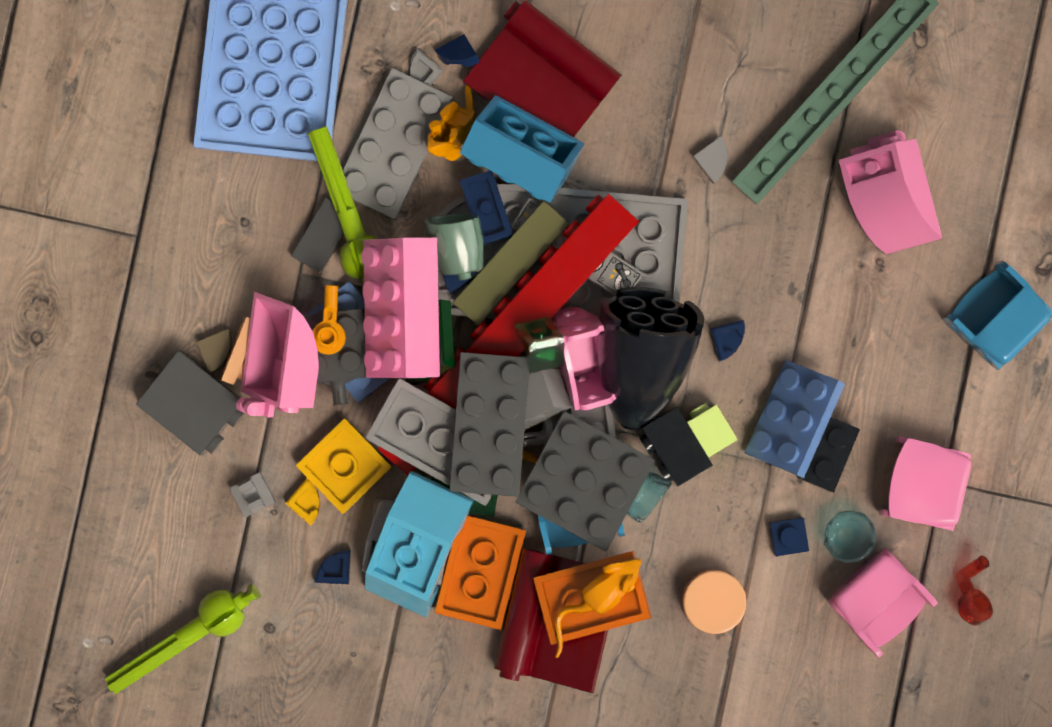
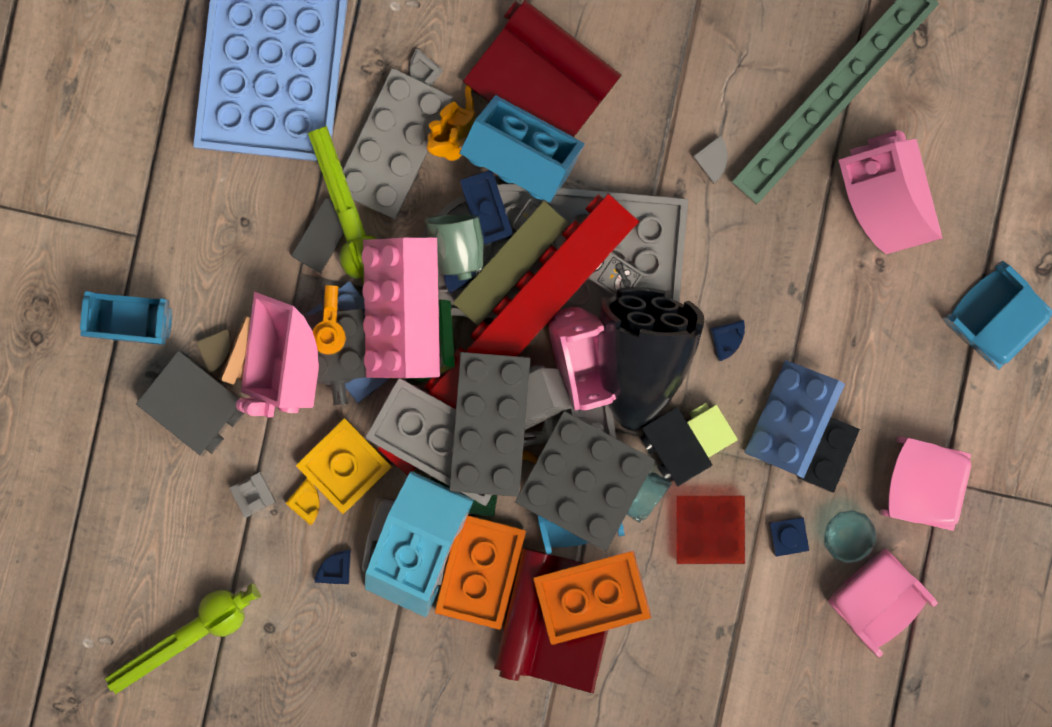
(125, 318): none -> dark azure piece
(458, 52): dark blue tile -> none
(542, 344): slope -> none
(603, 592): light orange animal -> none
(710, 529): none -> clear red plate
(714, 601): light nougat head -> none
(973, 604): clear red plate -> none

